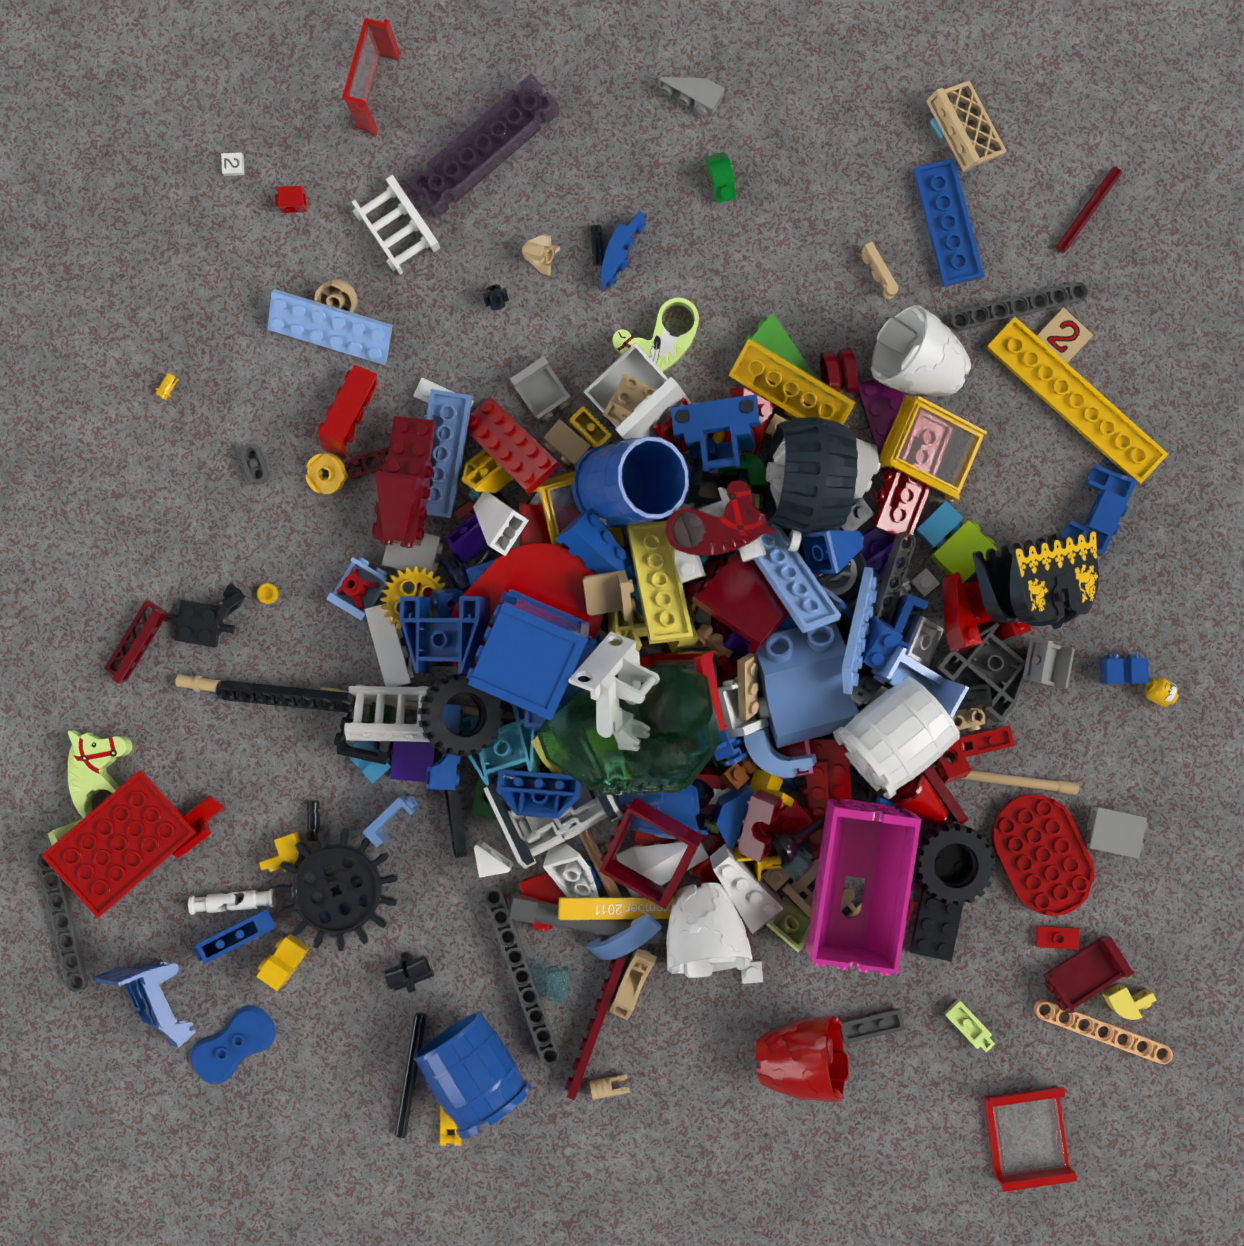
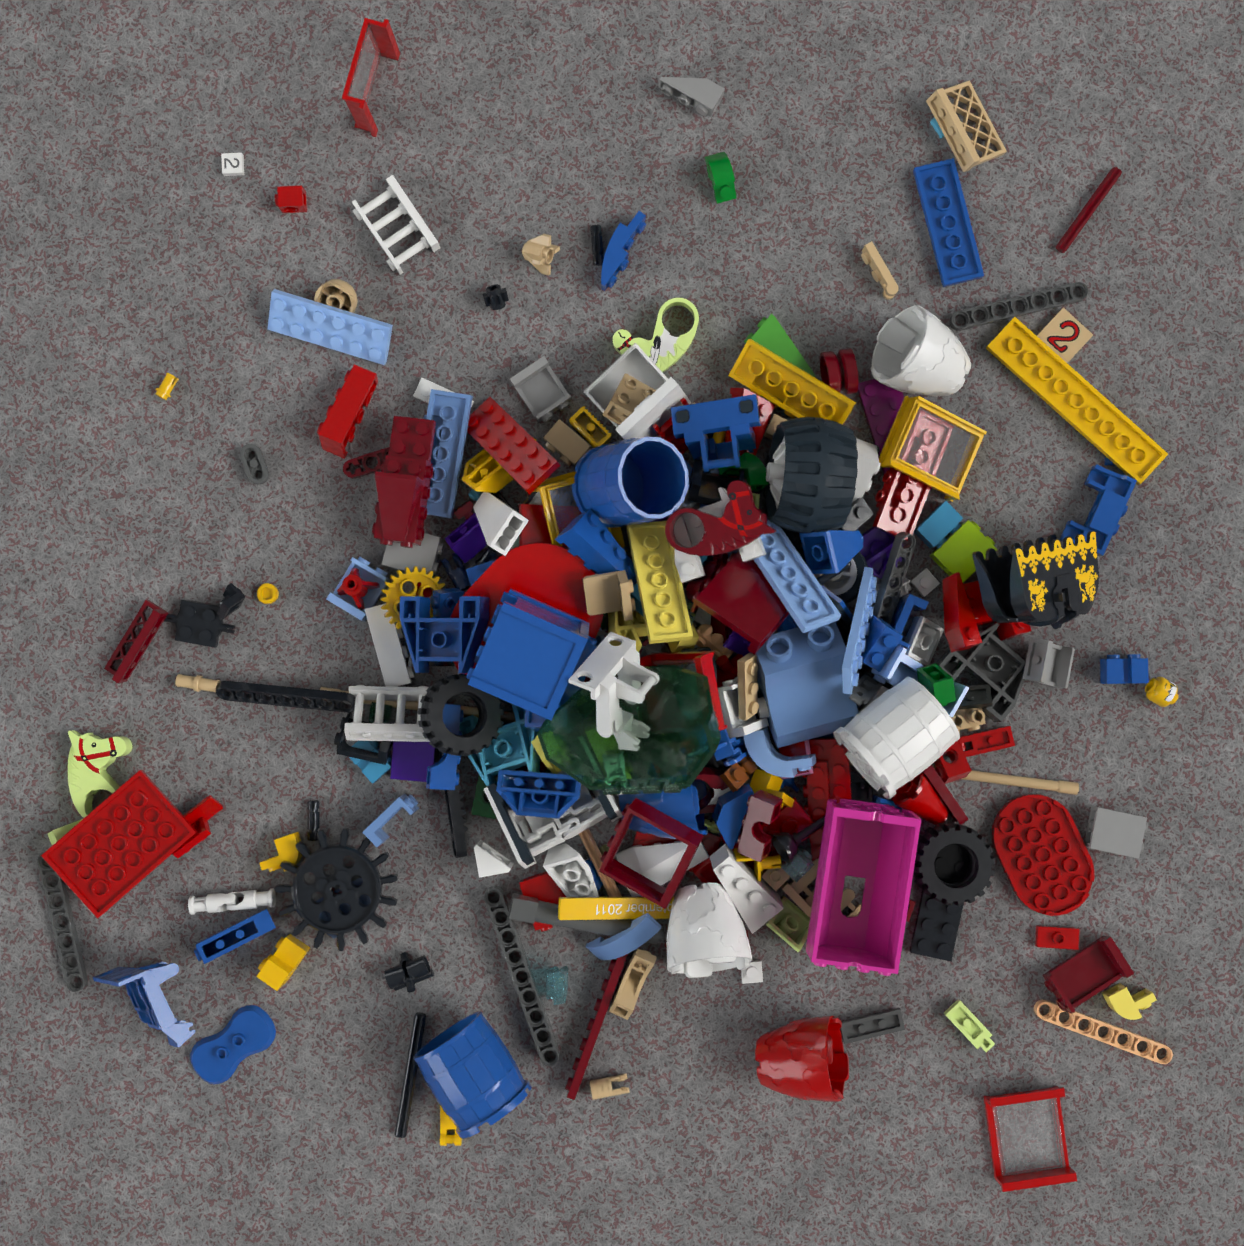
(315, 472): yellow plate -> none
(484, 146): clear purple brick -> none
(794, 540): white tile -> none
(937, 682): none -> green brick

